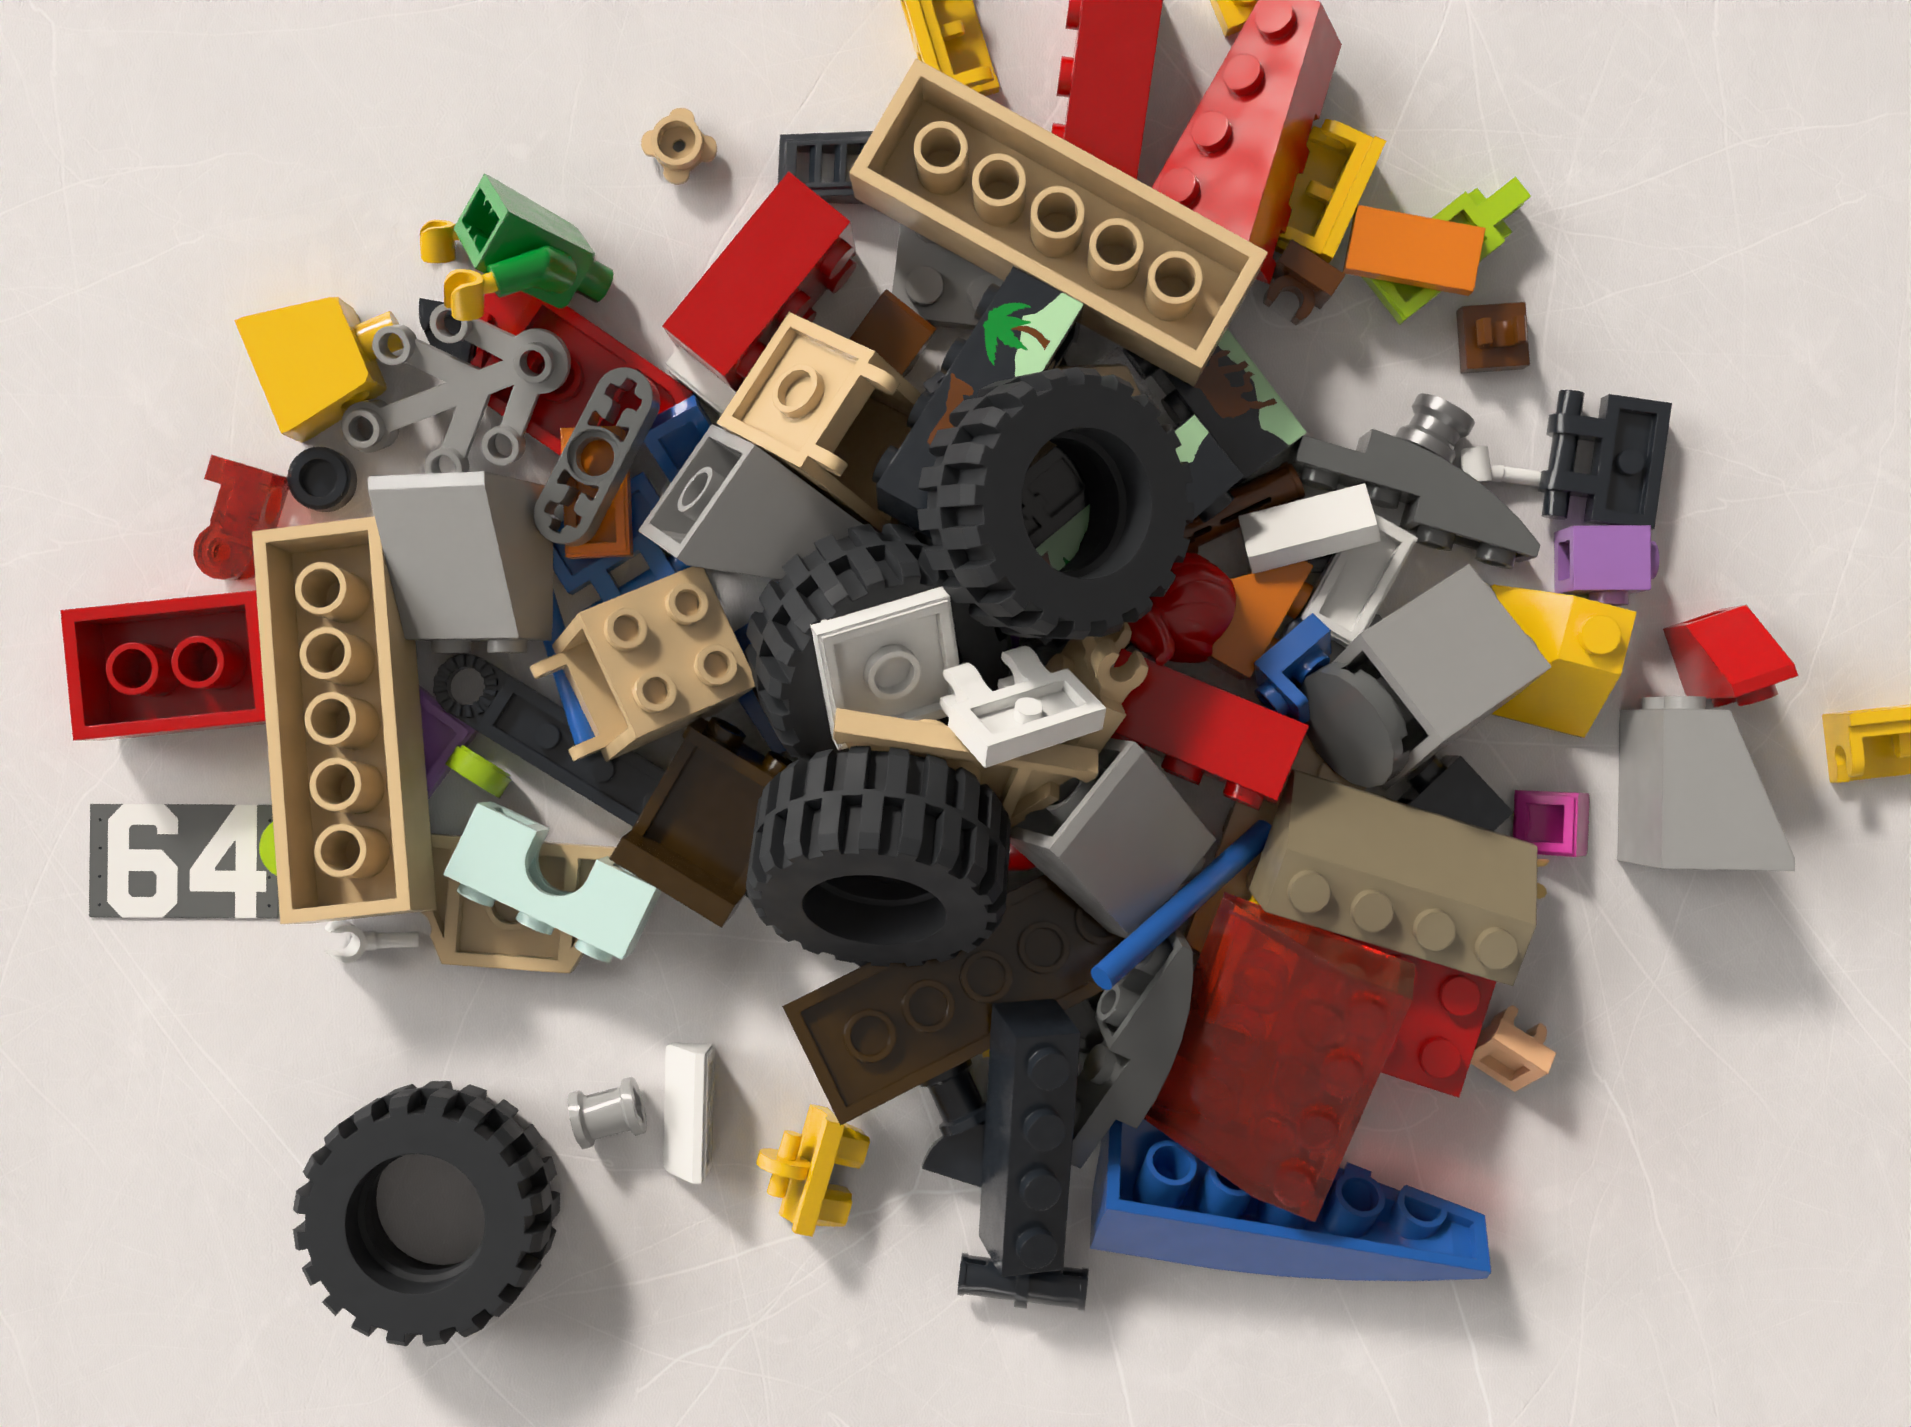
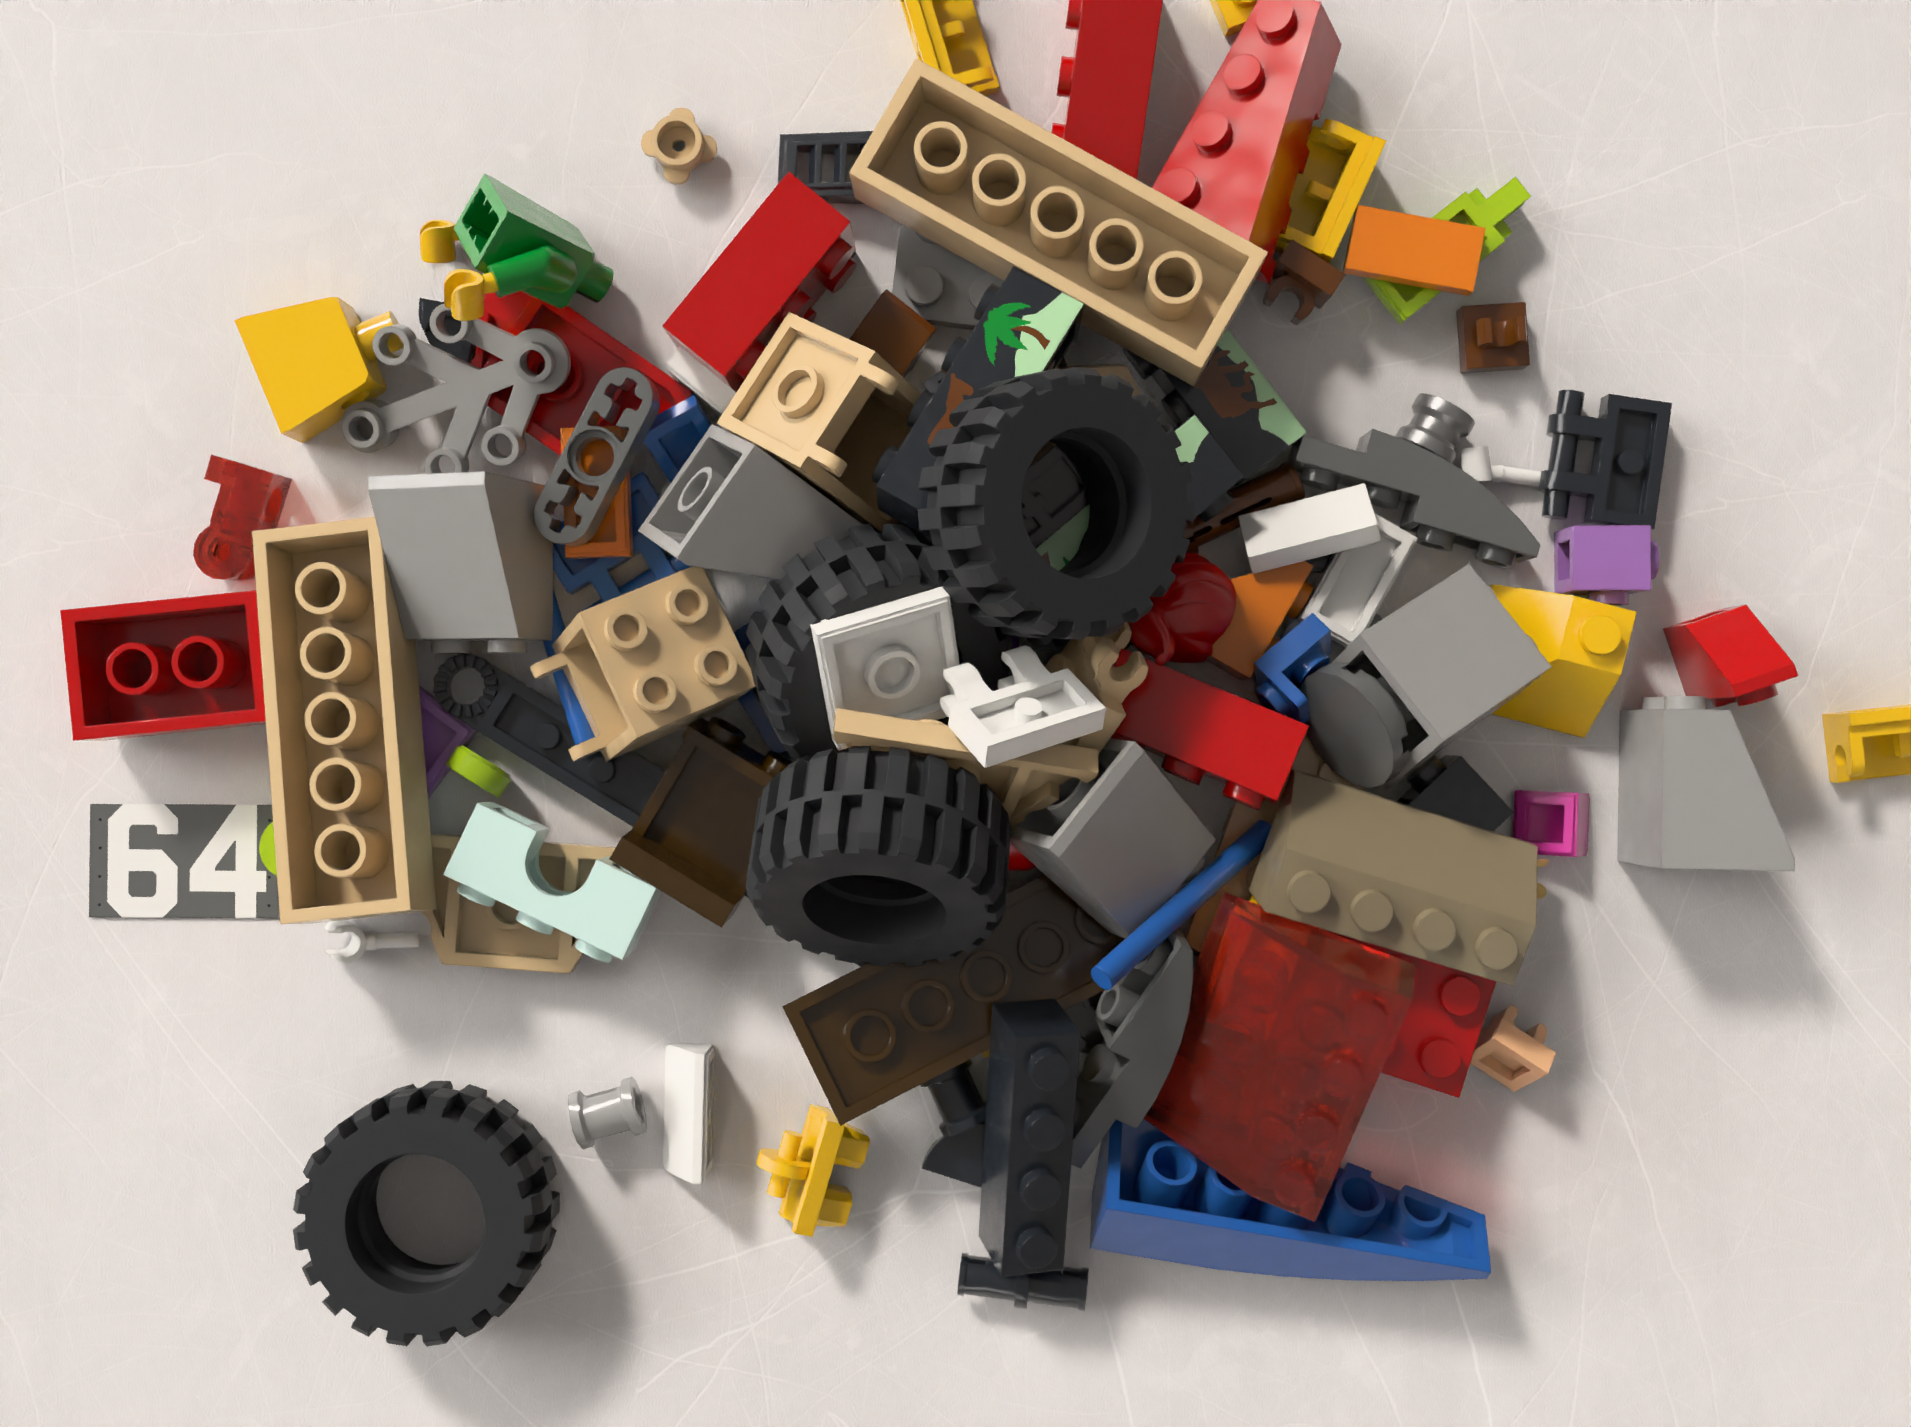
(322, 479): black tile -> none

